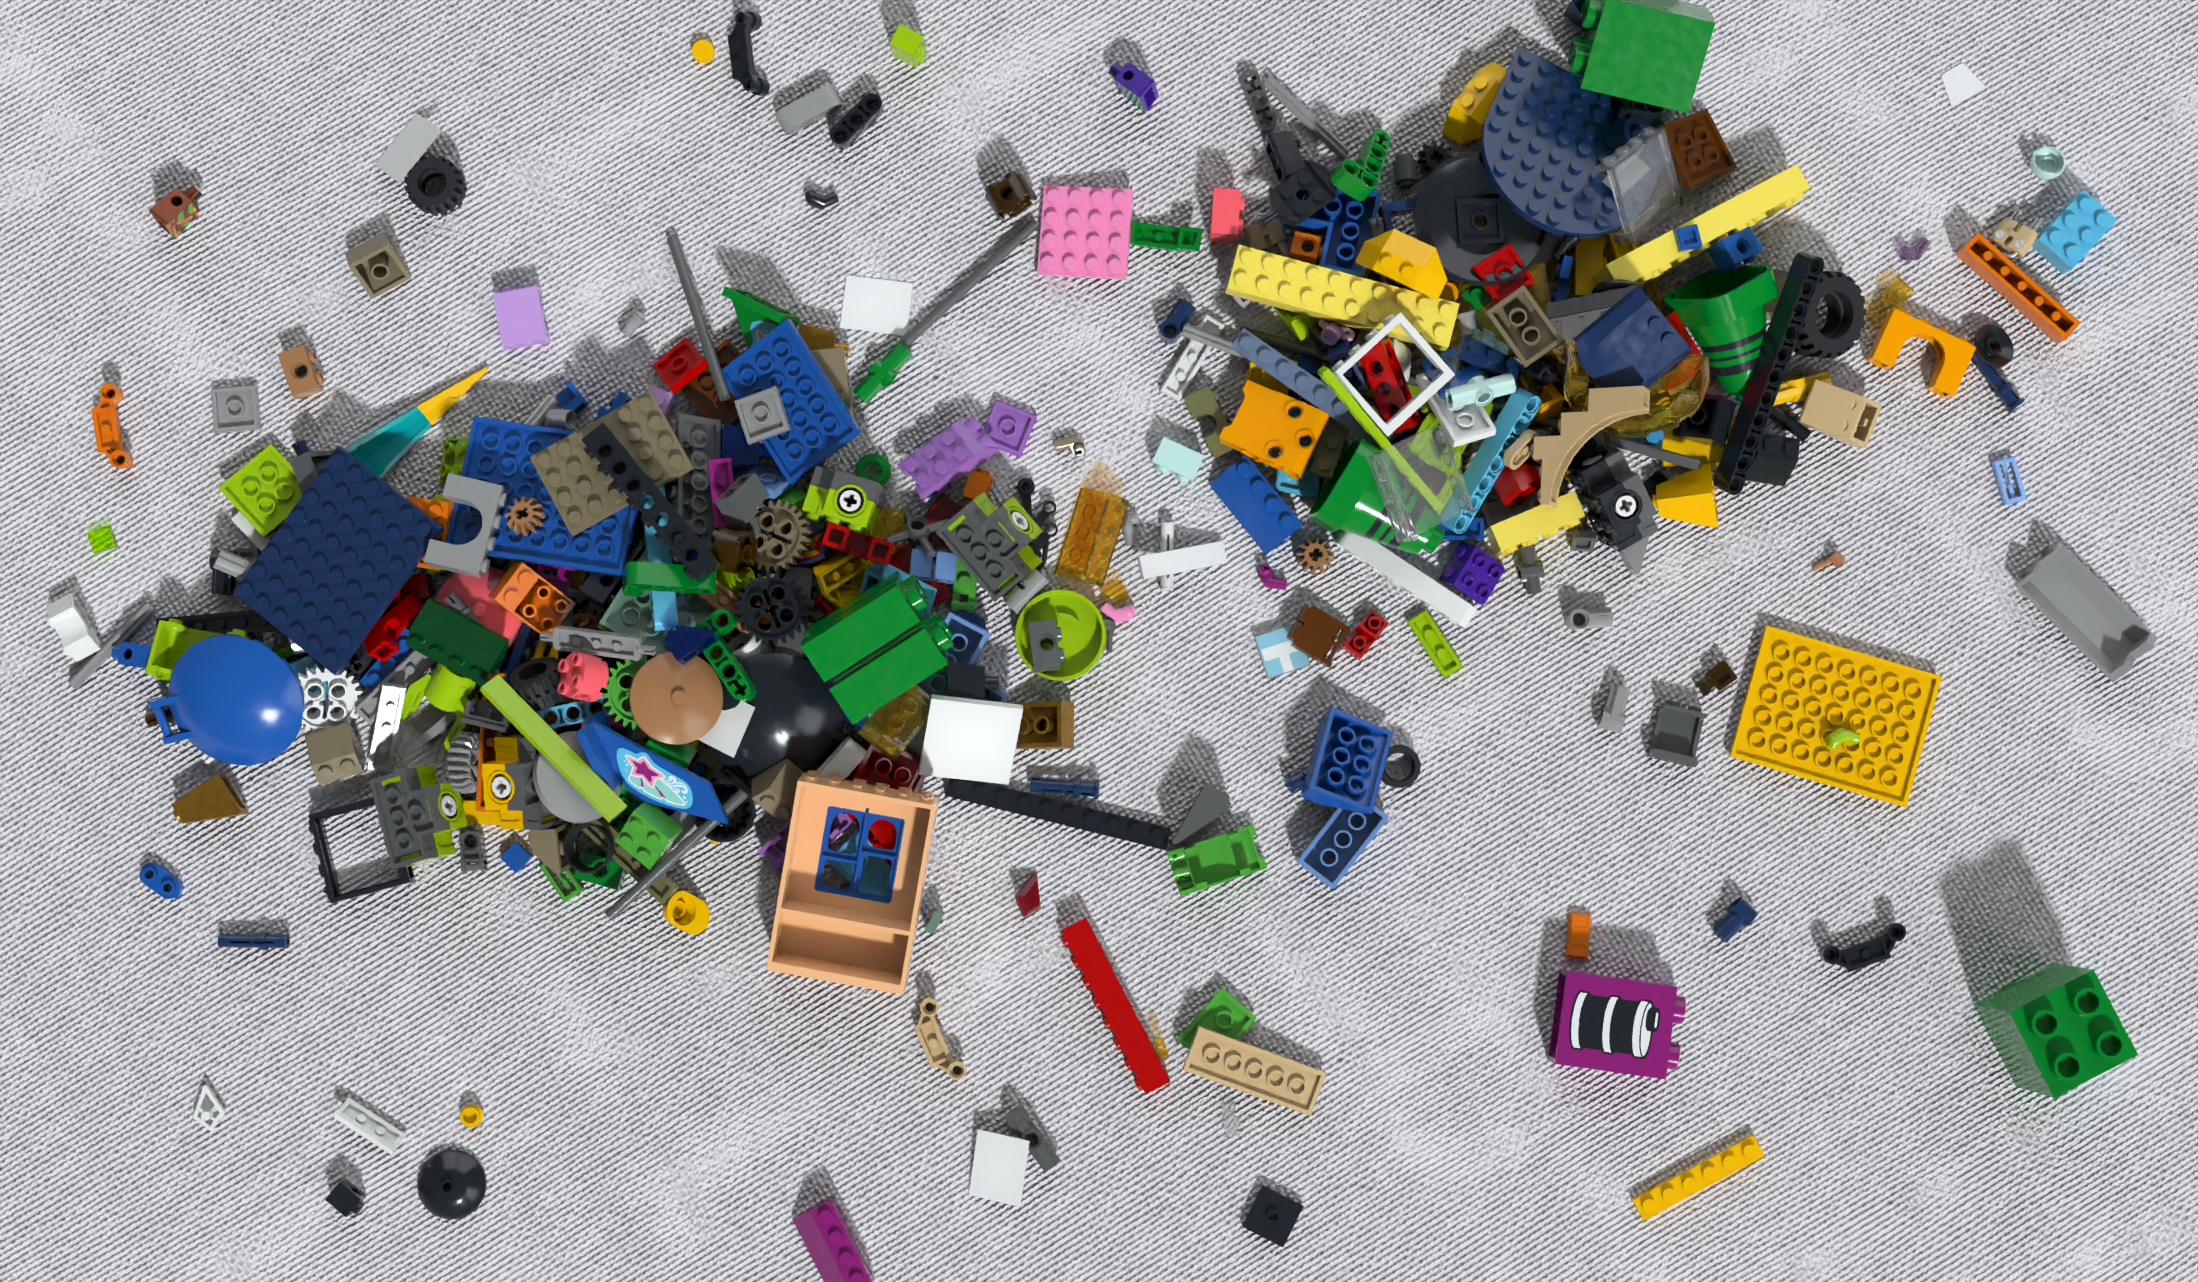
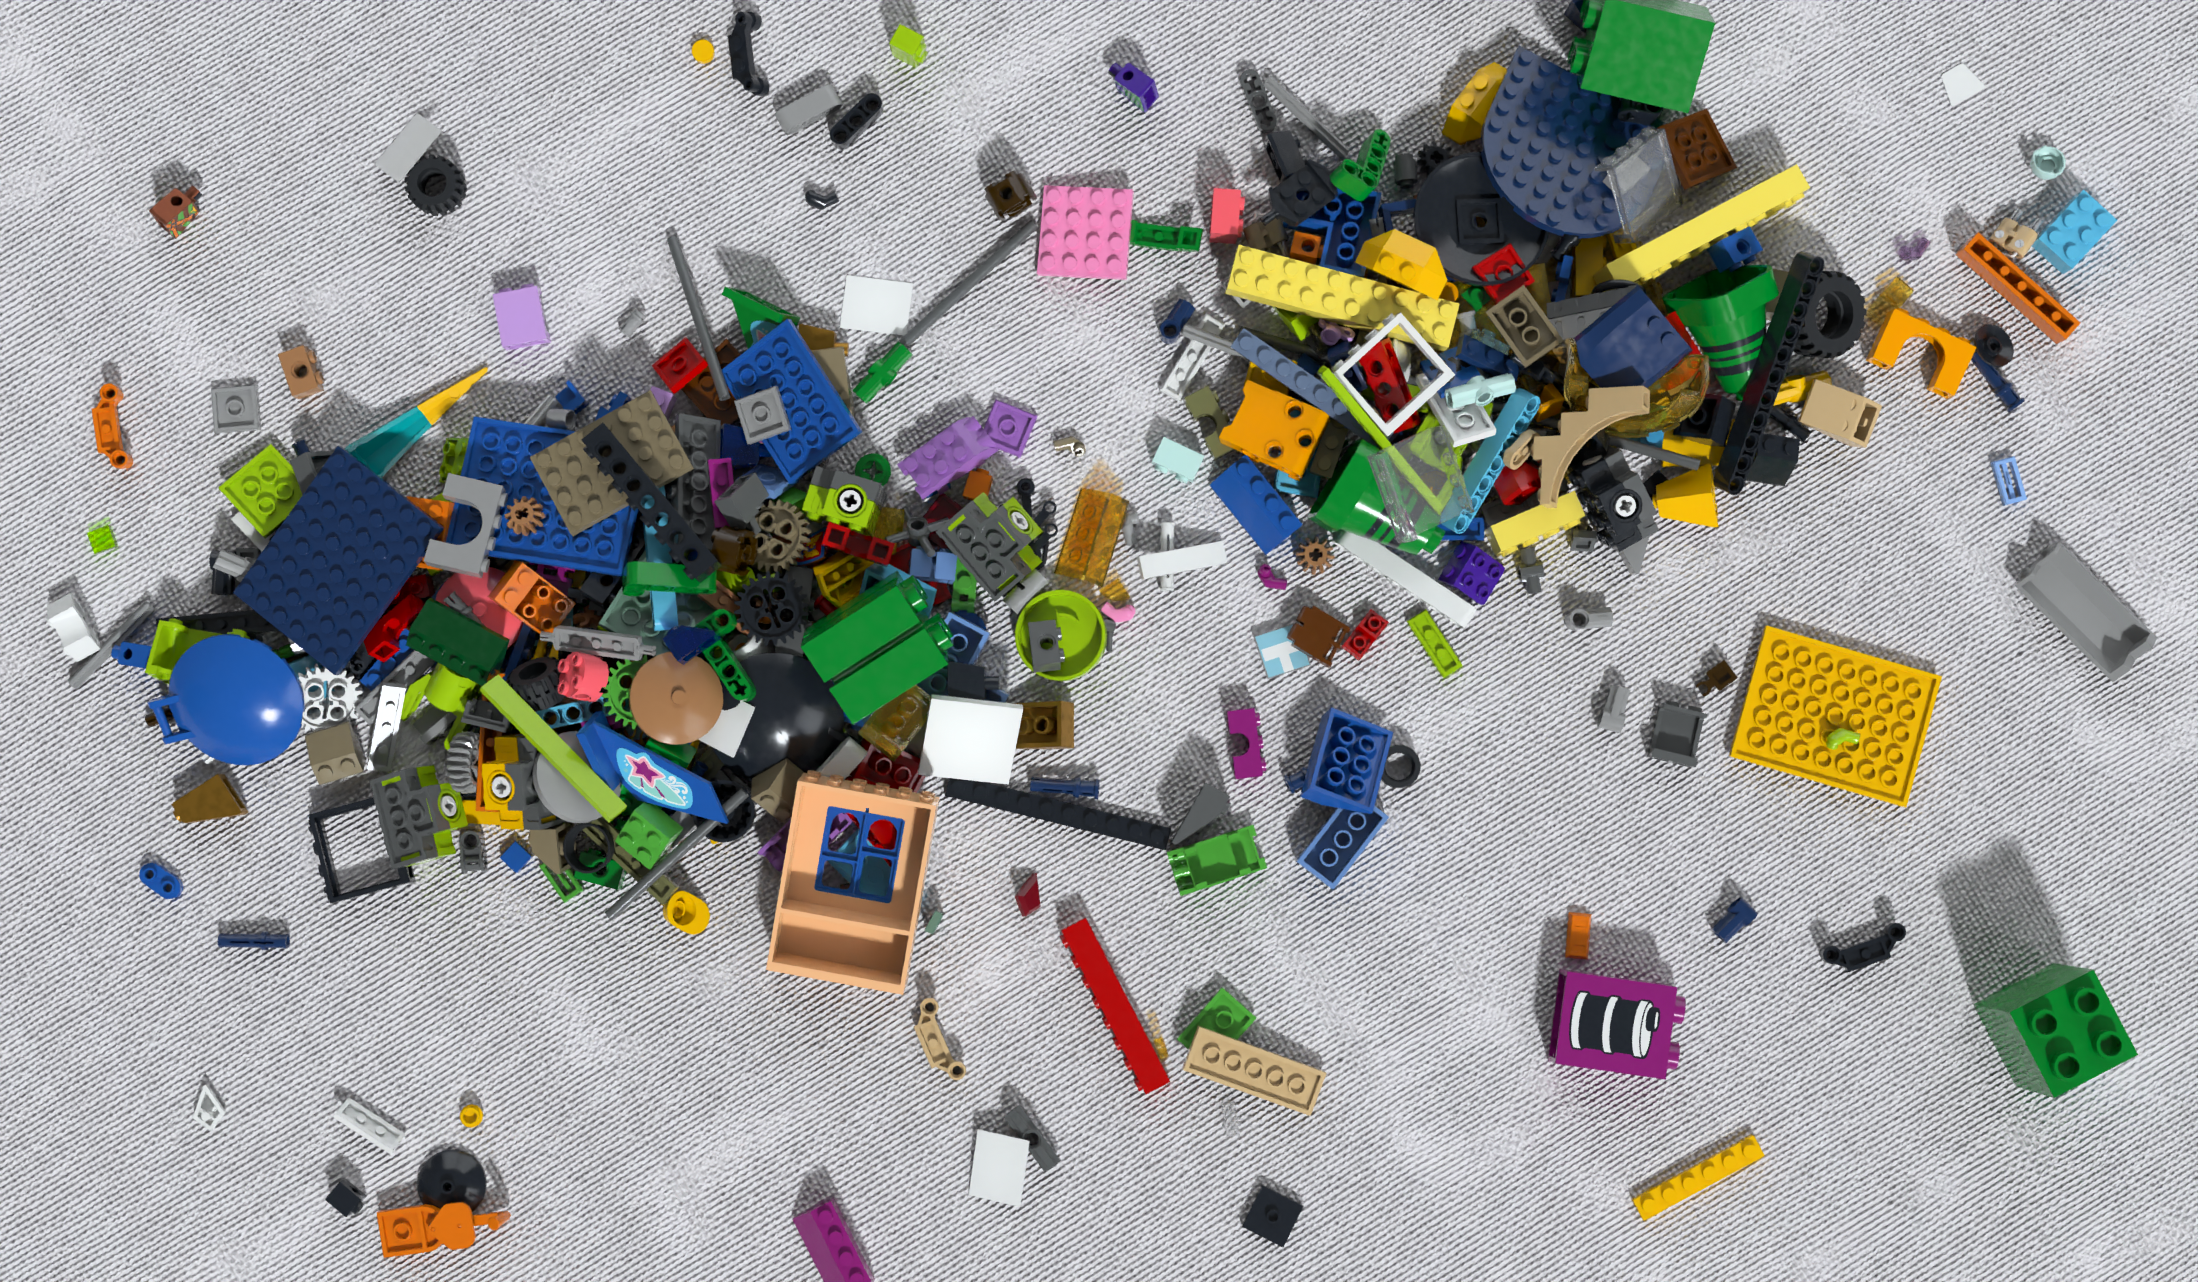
(377, 265): dark tan slope -> none
(427, 1227): none -> orange plate
(1246, 723): none -> magenta arch
(1687, 238): blue tile -> none
(1835, 558): nougat hand -> none

